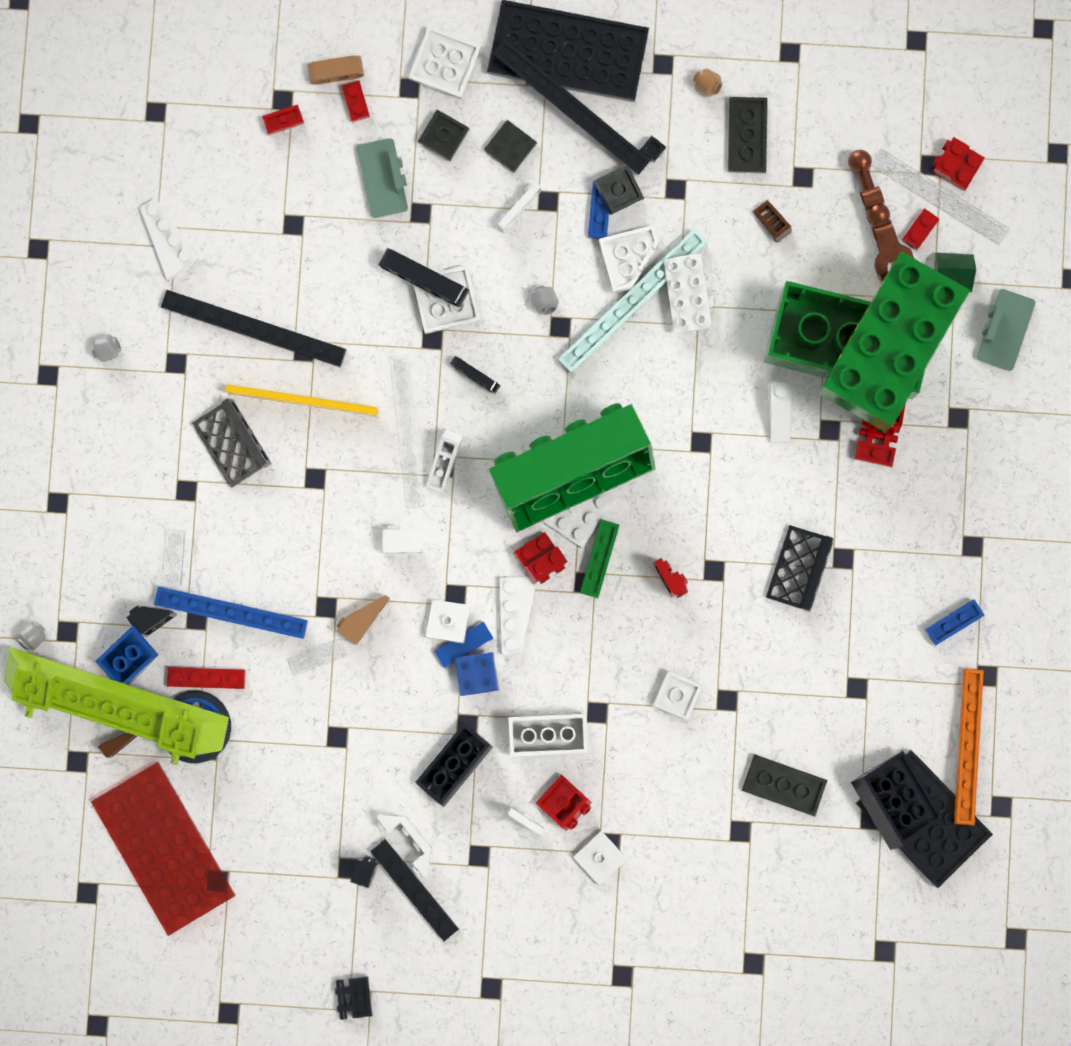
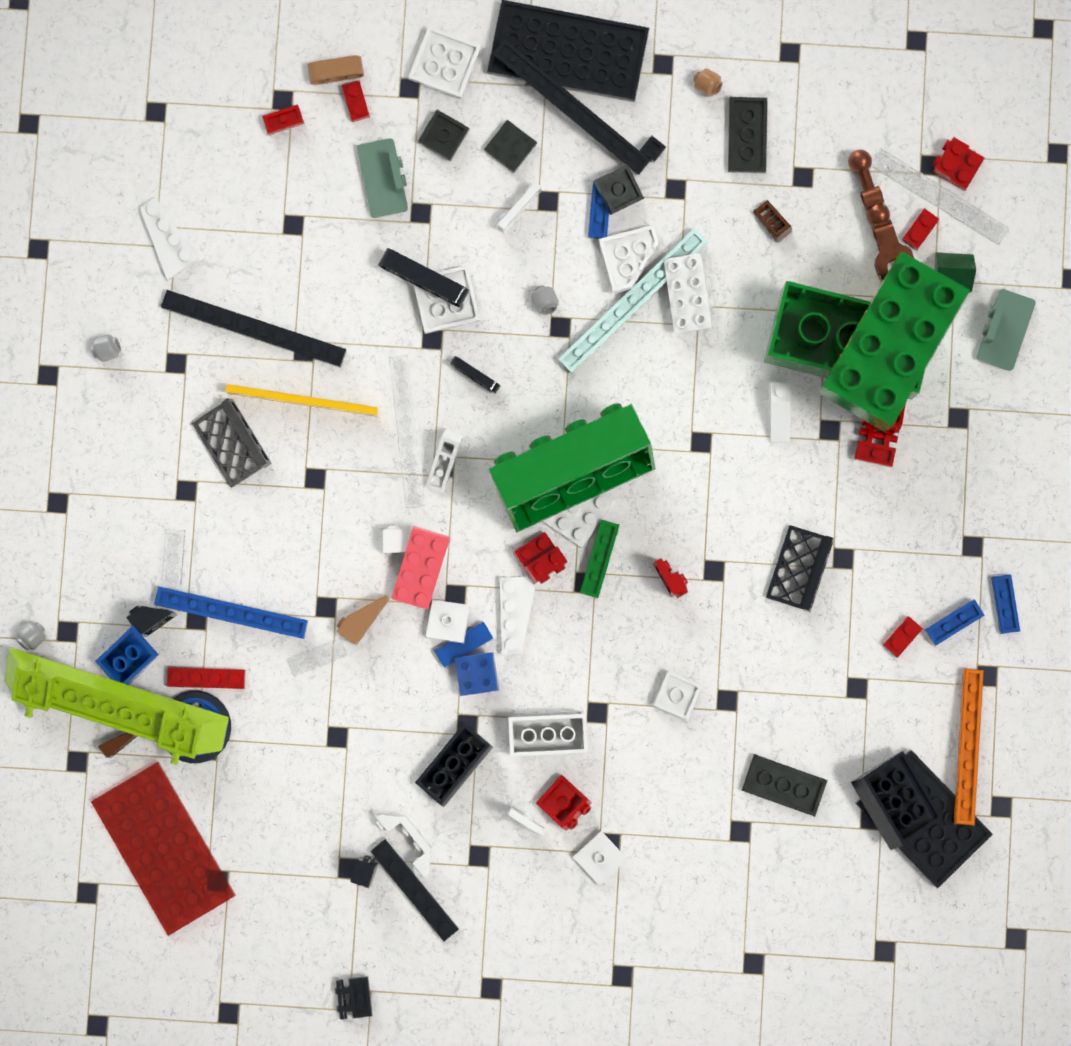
(420, 567): none -> coral plate
(902, 636): none -> red plate
(1005, 604): none -> blue tile

